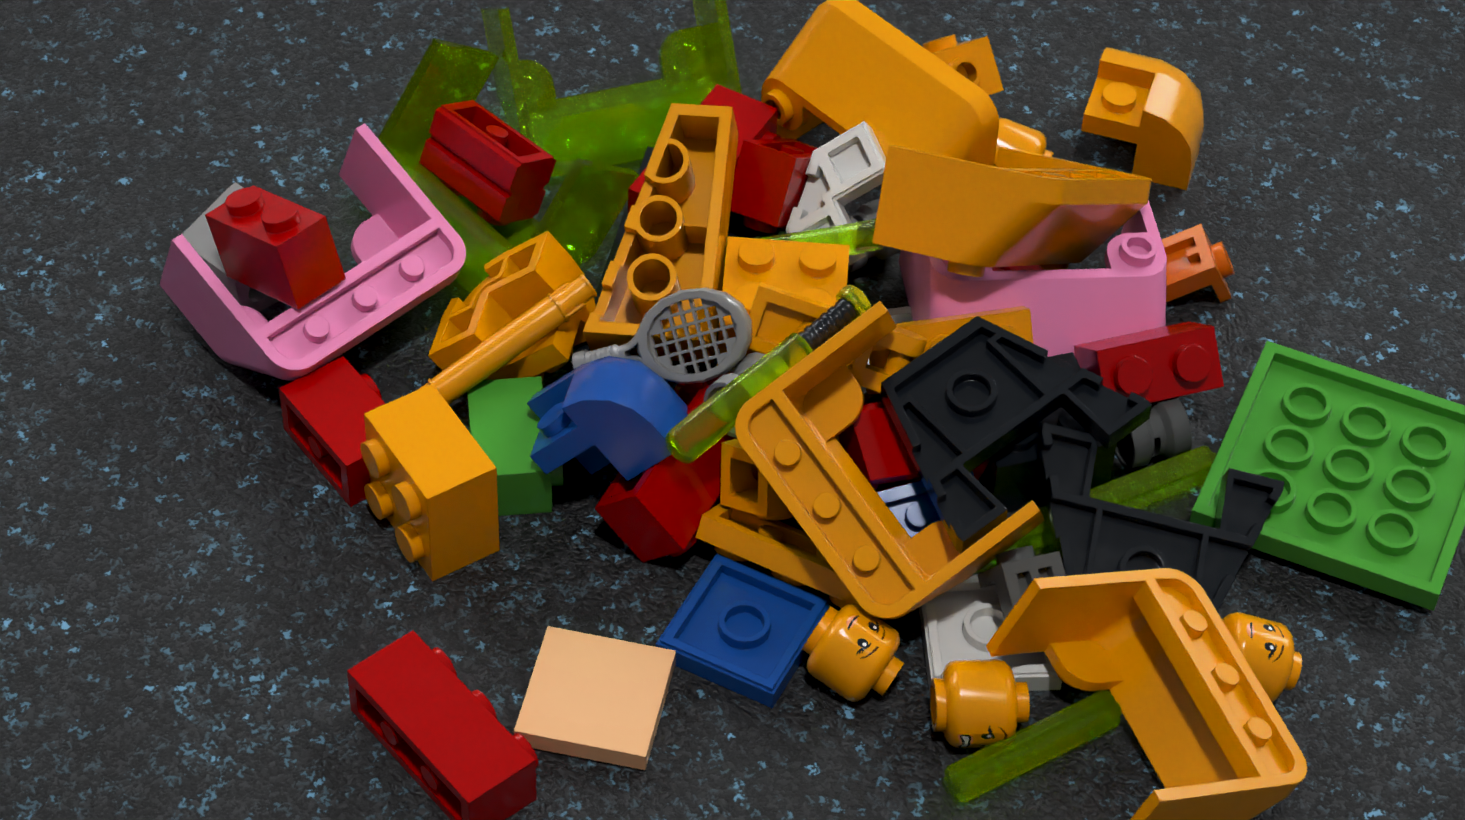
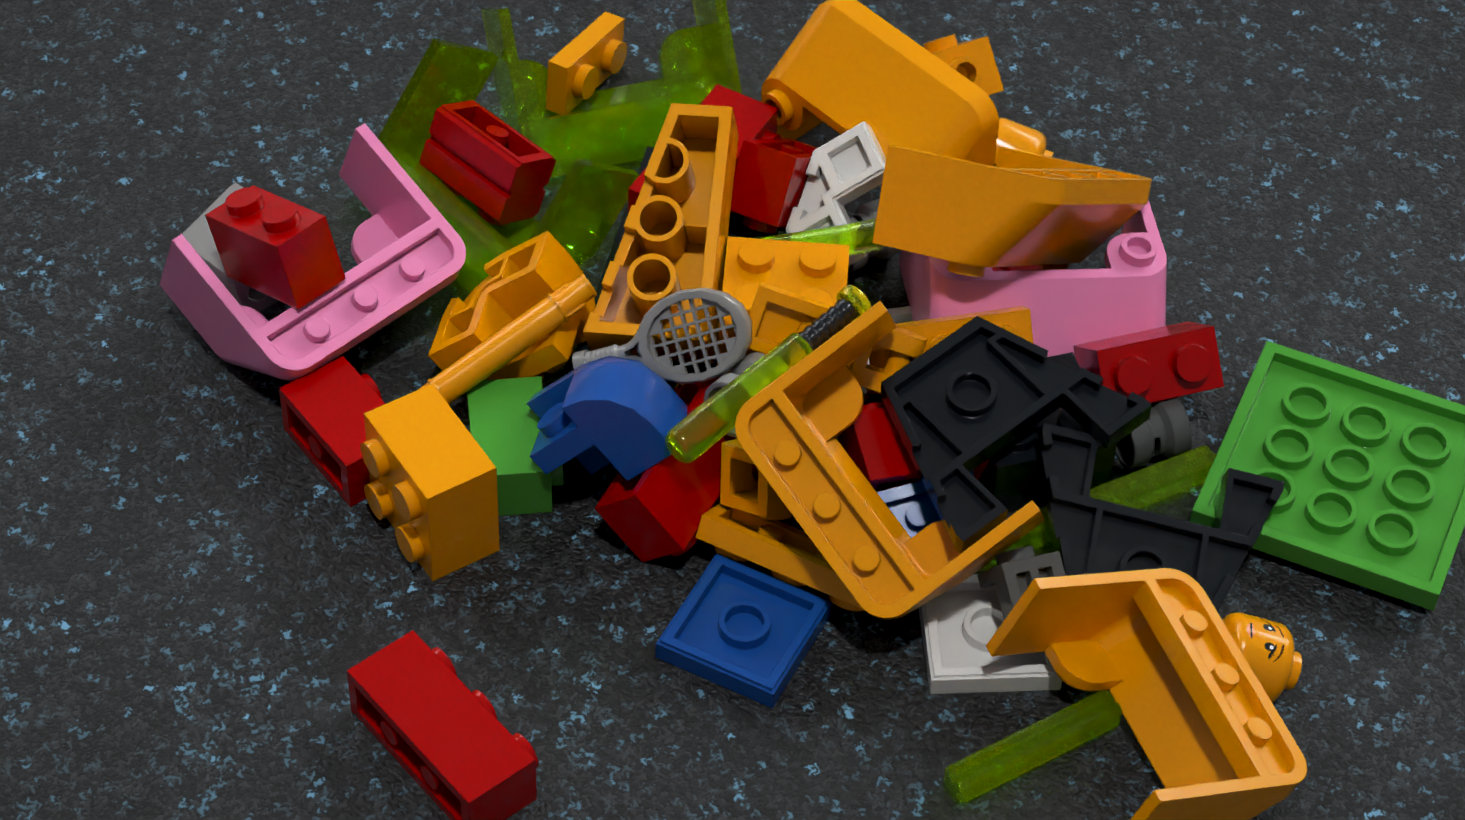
(585, 63): none -> light orange plate
(596, 697): light nougat tile -> none
(853, 652): light orange head -> none
(977, 702): light orange head -> none
(1148, 106): light orange brick -> none
(1196, 264): orange bracket -> none

